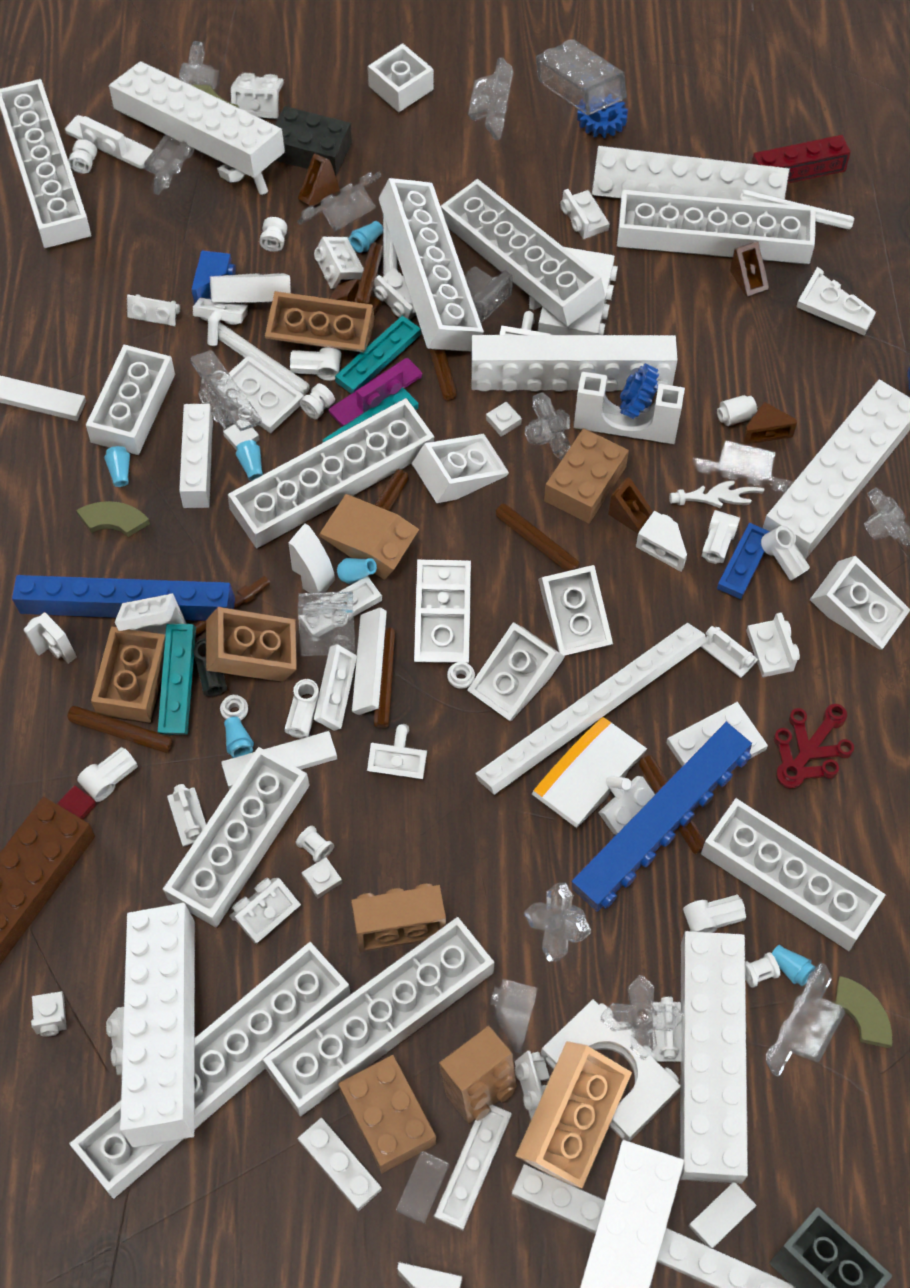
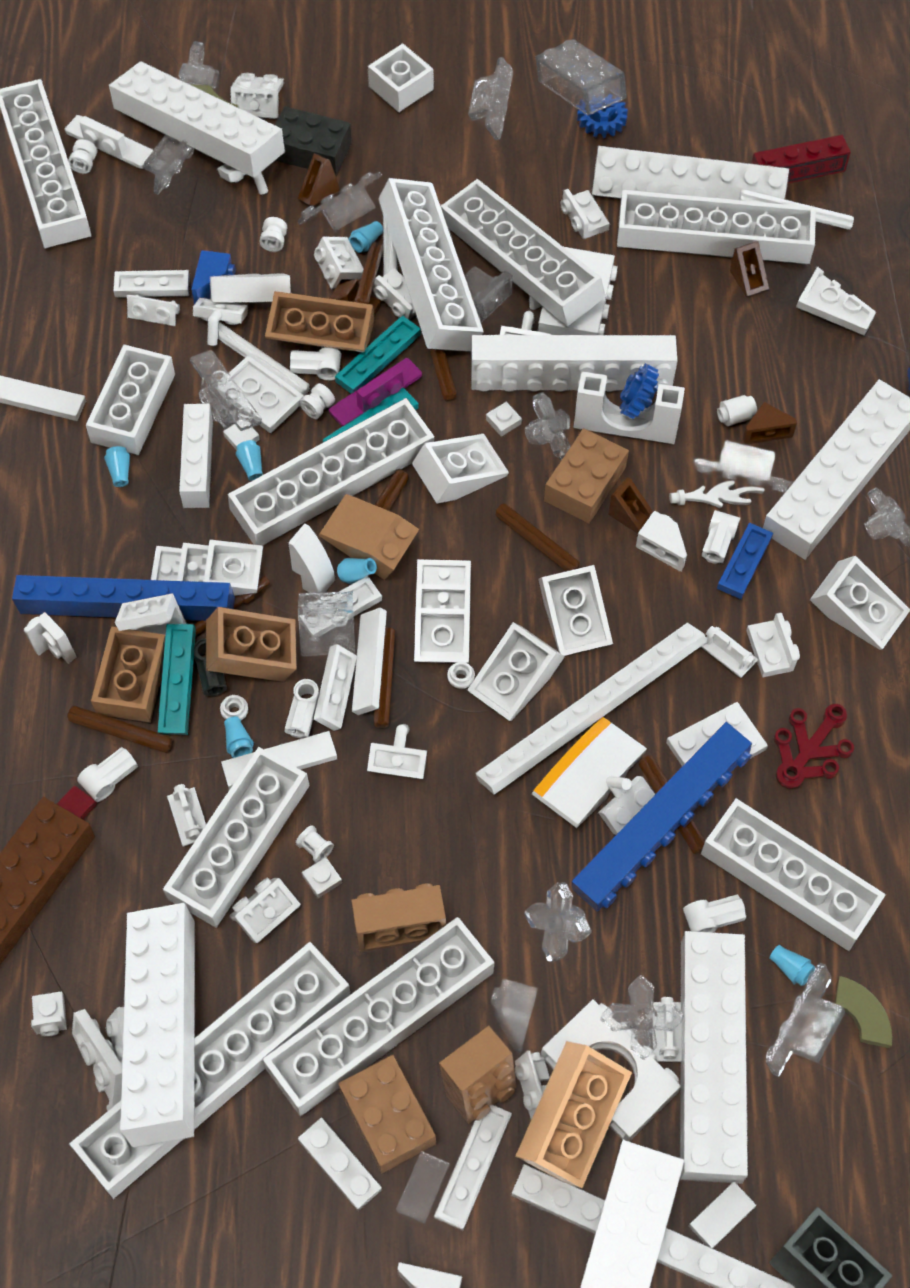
(100, 1054): none -> white wing
(113, 516): olive tile -> none
(151, 283): none -> white plate
(218, 562): none -> white slope
(761, 970): white bush -> none
(782, 545): white piece -> none

